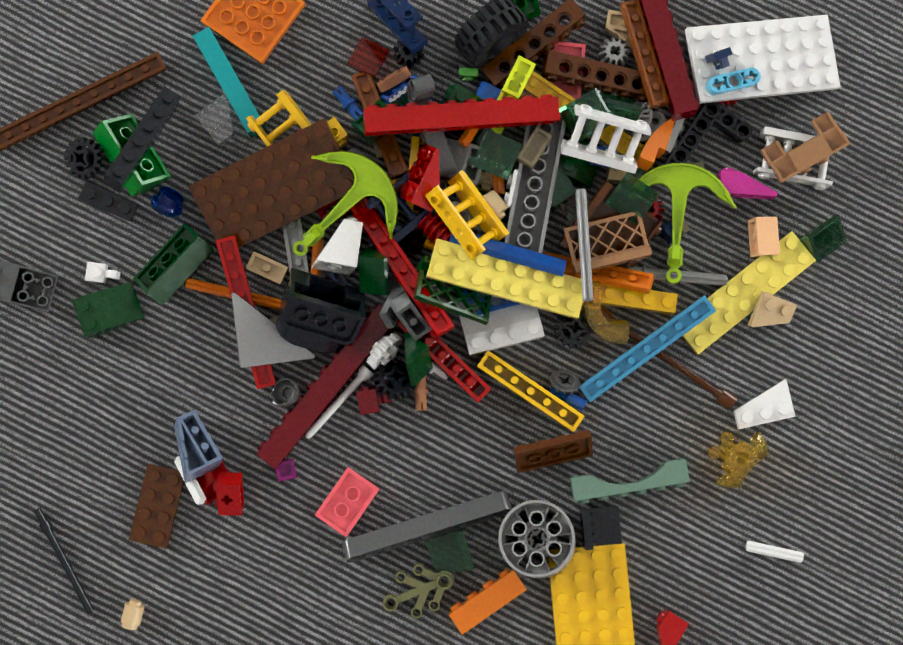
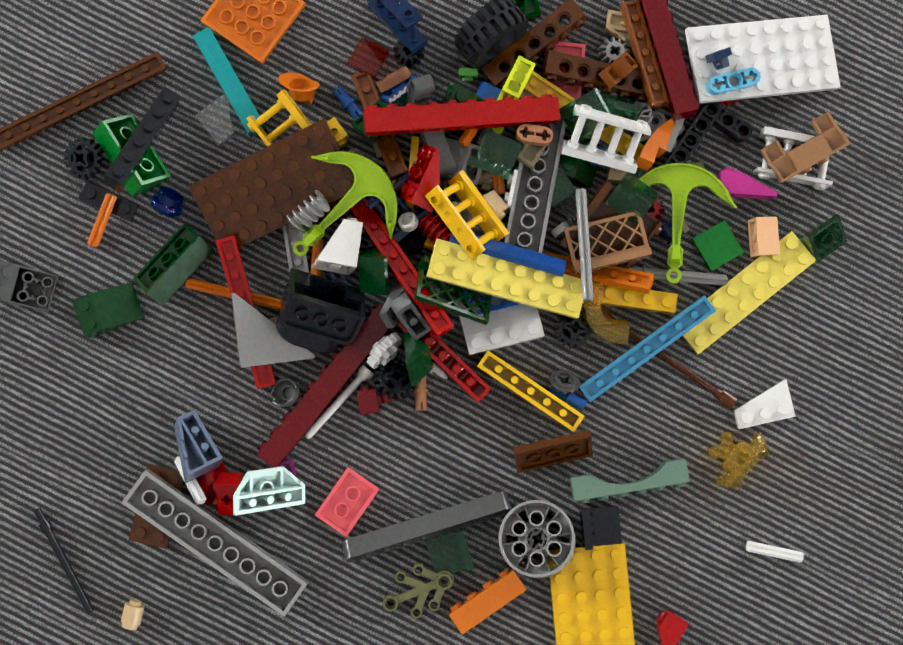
(99, 272): white plate -> none
(102, 219): none -> orange axle
(215, 542): none -> light grey brick
(267, 268): tan plate -> none
(267, 490): none -> light aqua wedge
(299, 86): none -> orange piece
(310, 212): none -> light grey piece
(408, 222): none -> white tile
(533, 139): none -> nougat beam
(559, 230): none -> white tile
(618, 70): none -> dark orange slope
(717, 245): none -> green tile
(771, 311): tan wing -> none

